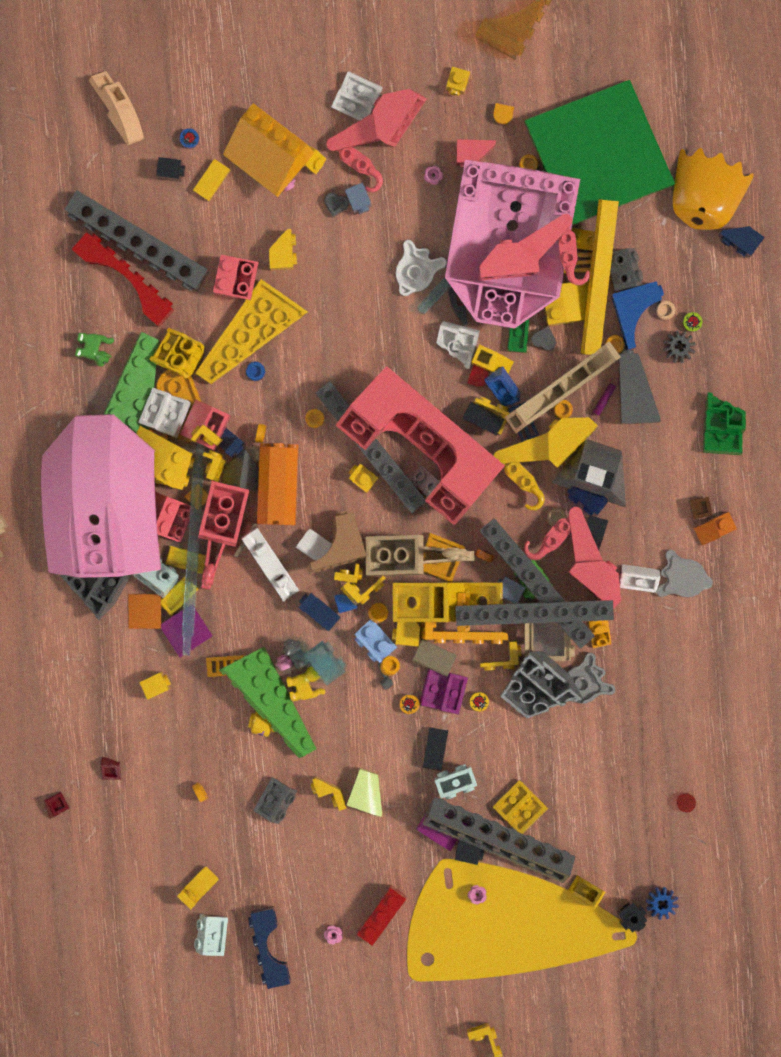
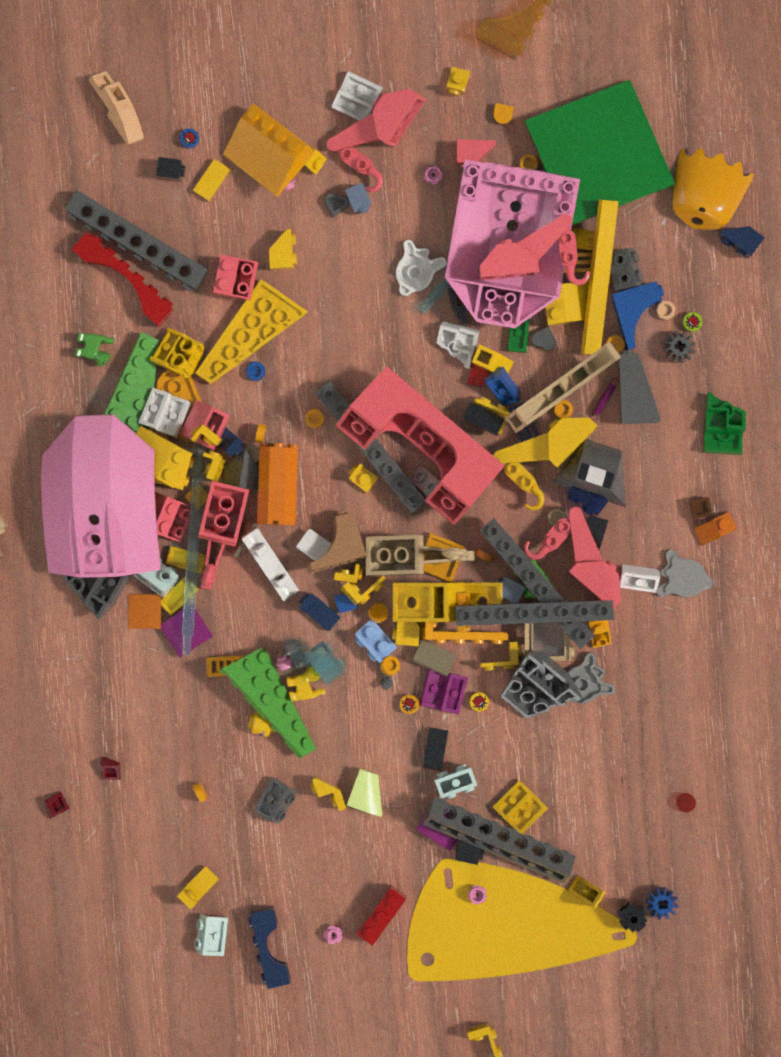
(155, 685): yellow brick -> none

